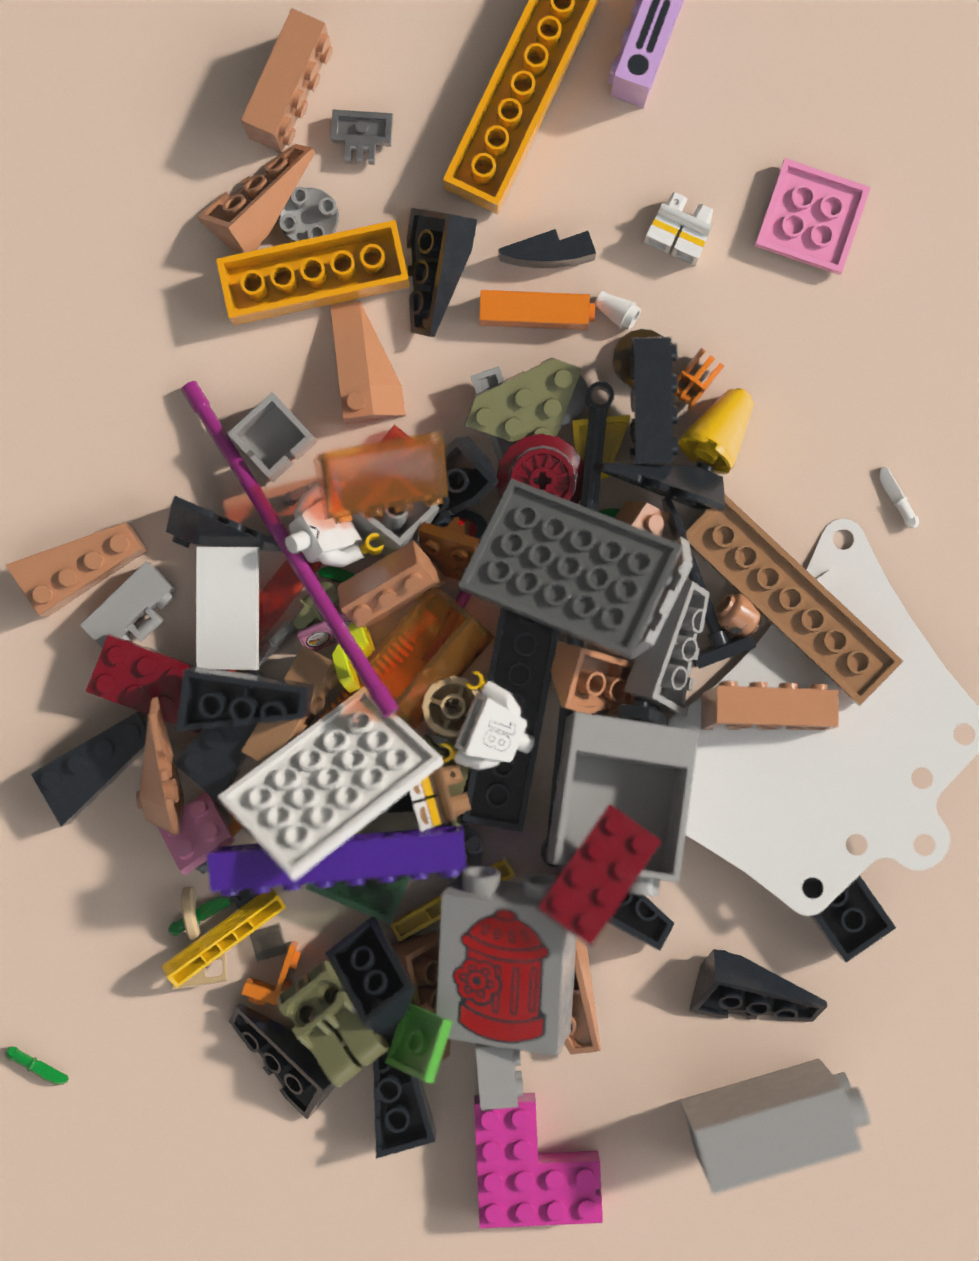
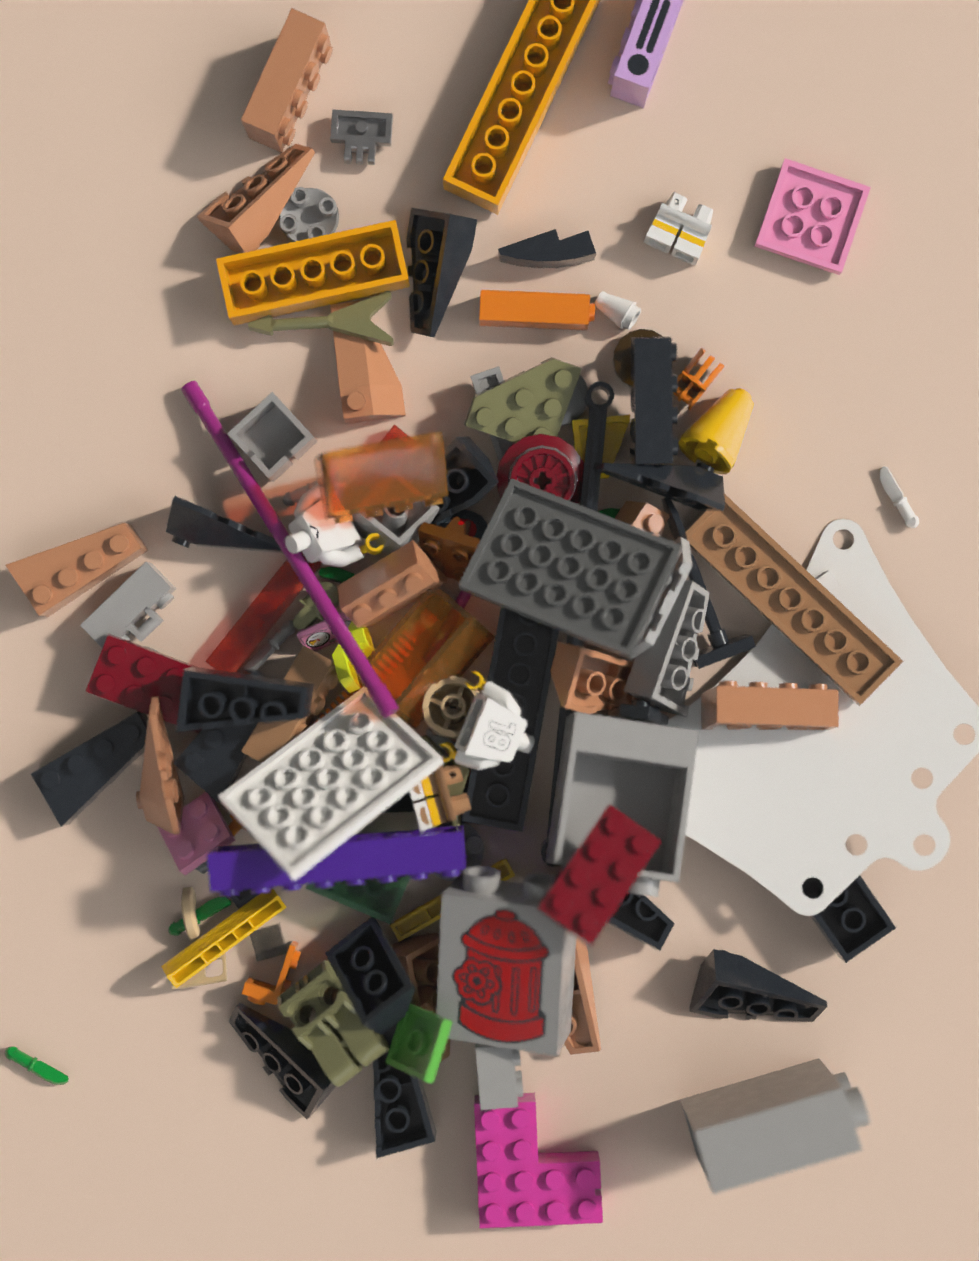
(227, 608): white tile -> none
(351, 320): none -> olive piece
(738, 615): nougat head -> none

